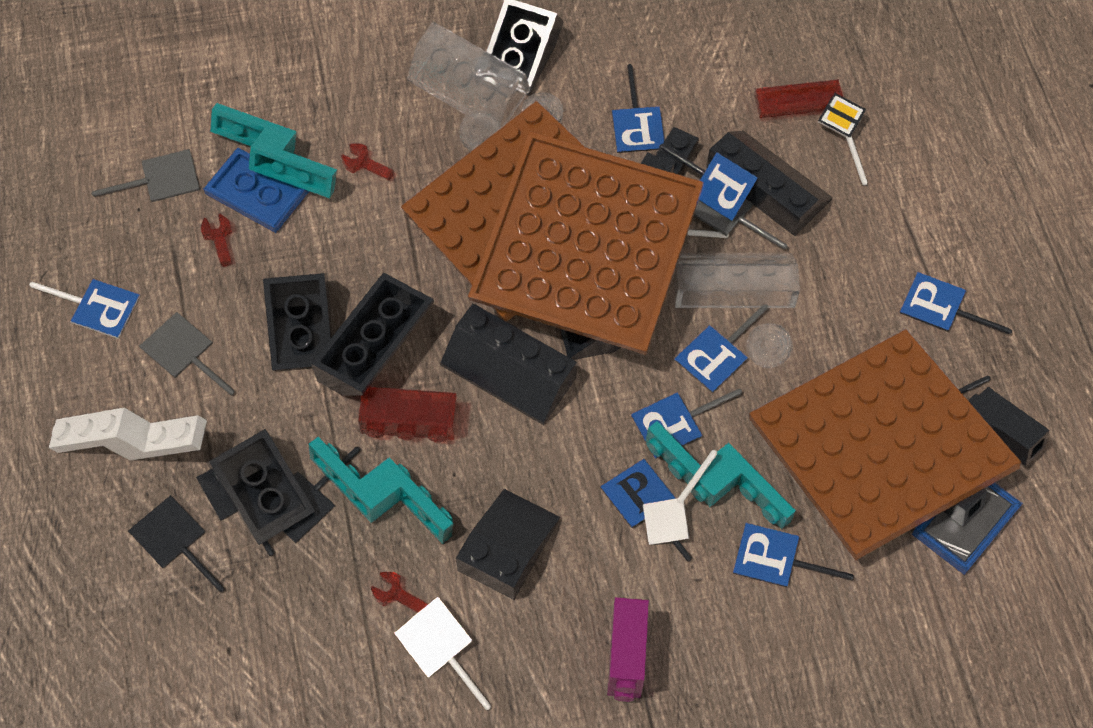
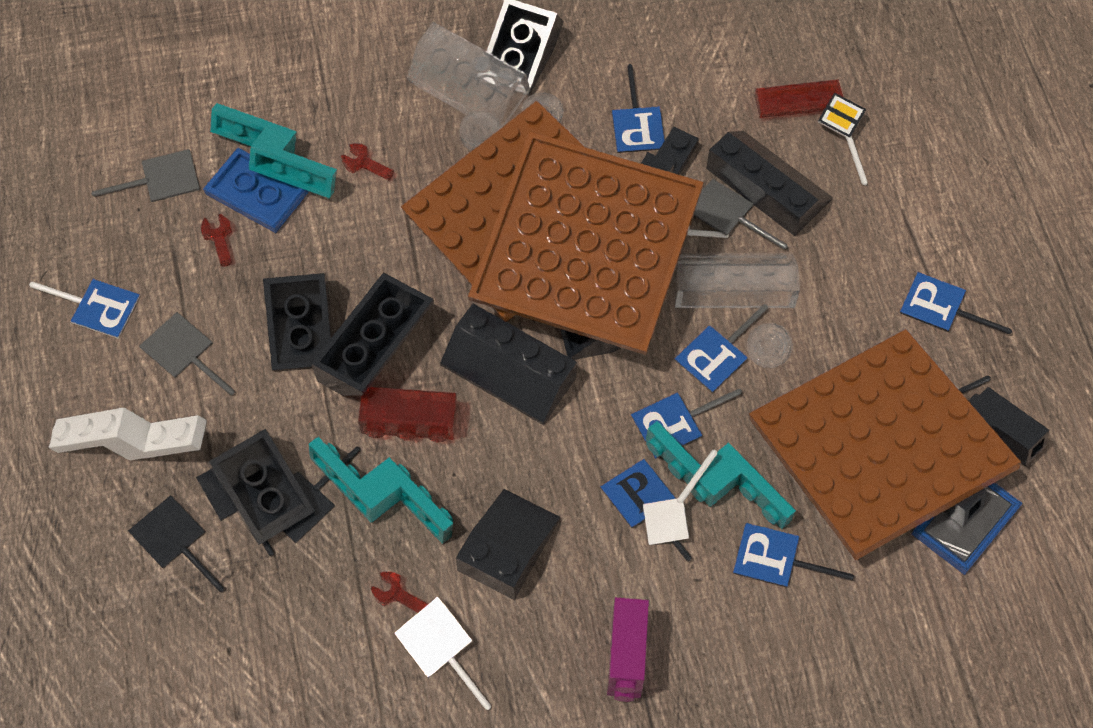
(724, 183): blue piece -> none

